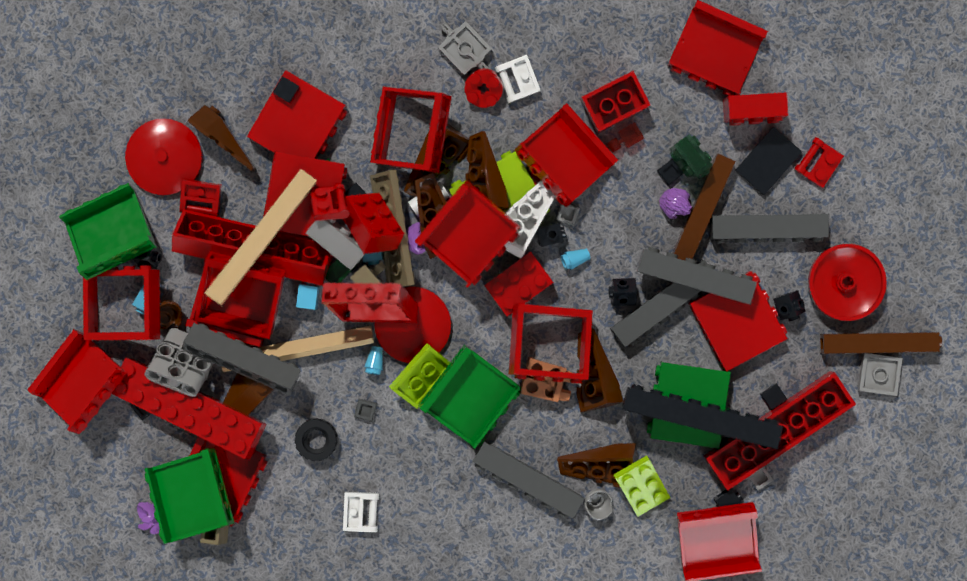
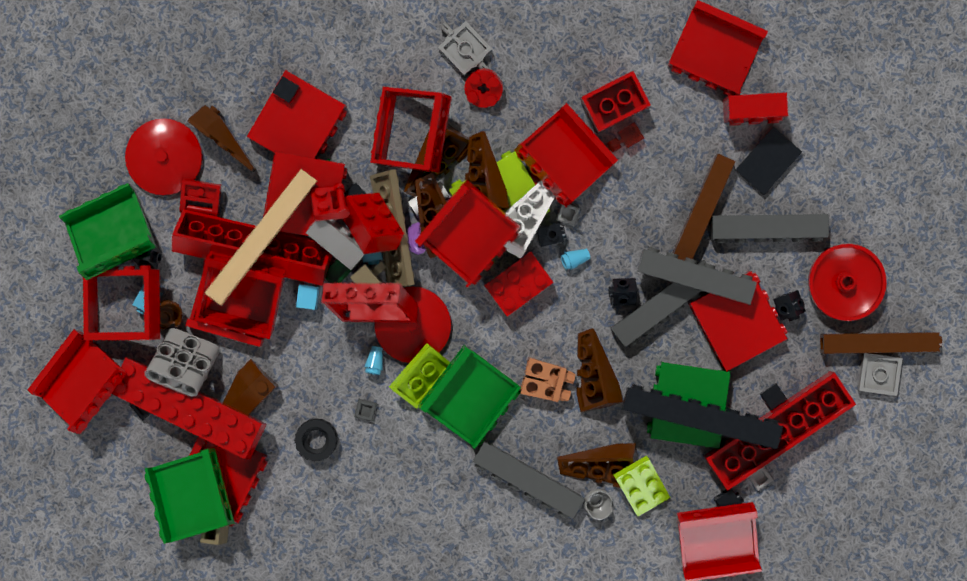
(146, 513): medium lavender hair -> none
(241, 358): dark grey brick -> none
(319, 344): tan tile -> none
(354, 511): white plate -> none
(516, 342): red window -> none
(523, 75): white plate -> none
(670, 171): black tile -> none
(675, 202): medium lavender hair -> none
(693, 159): clear green brick -> none
(823, 167): red plate -> none

